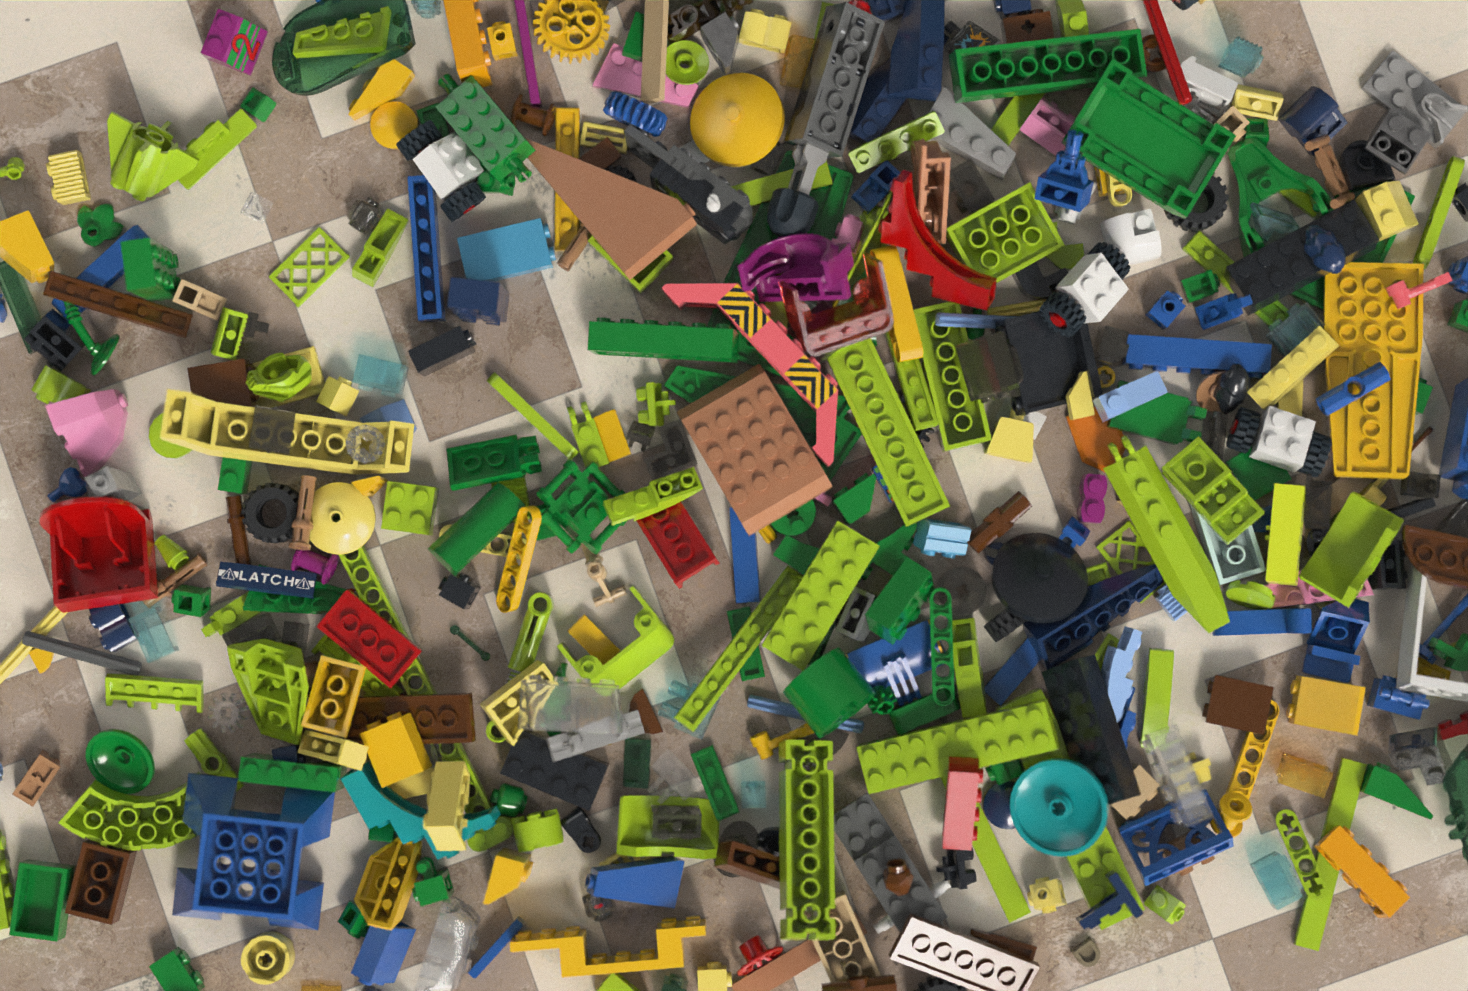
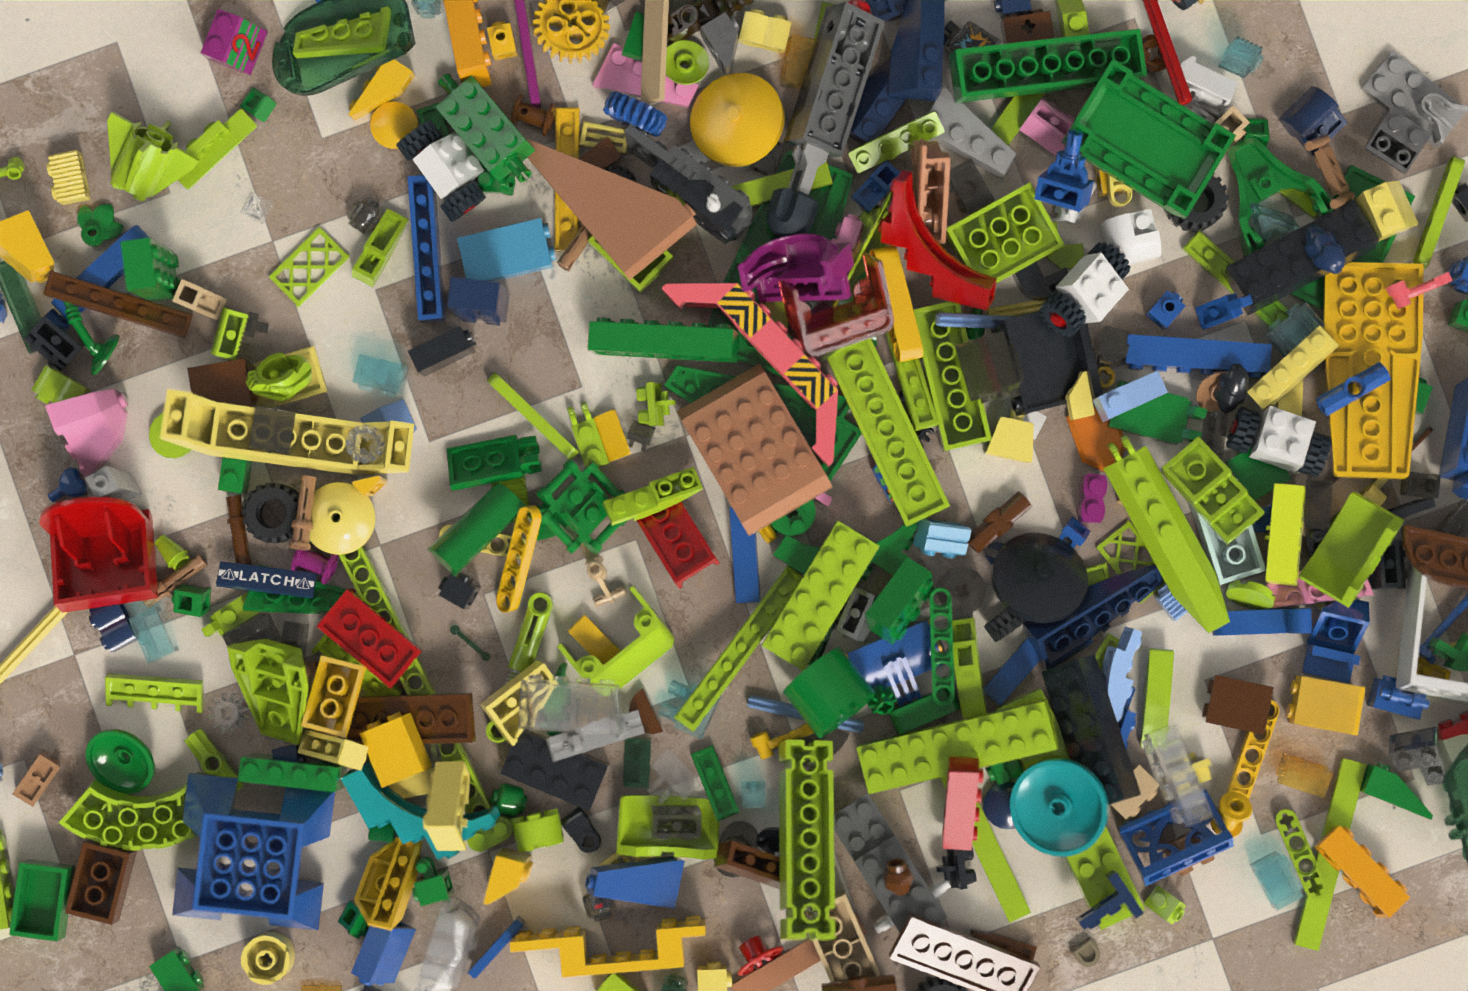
(41, 659): yellow tile -> none
(81, 653): dark grey axle -> none
(338, 395): light yellow brick -> none
(409, 508): lime brick -> none
(677, 455): clear smoke brick -> none
(753, 666): green tile -> none
(856, 501): green slope -> none
(1054, 898): light yellow brick -> none
(1200, 286): green bracket -> none
(1257, 102): light yellow slope -> none
(1363, 168): black tile -> none

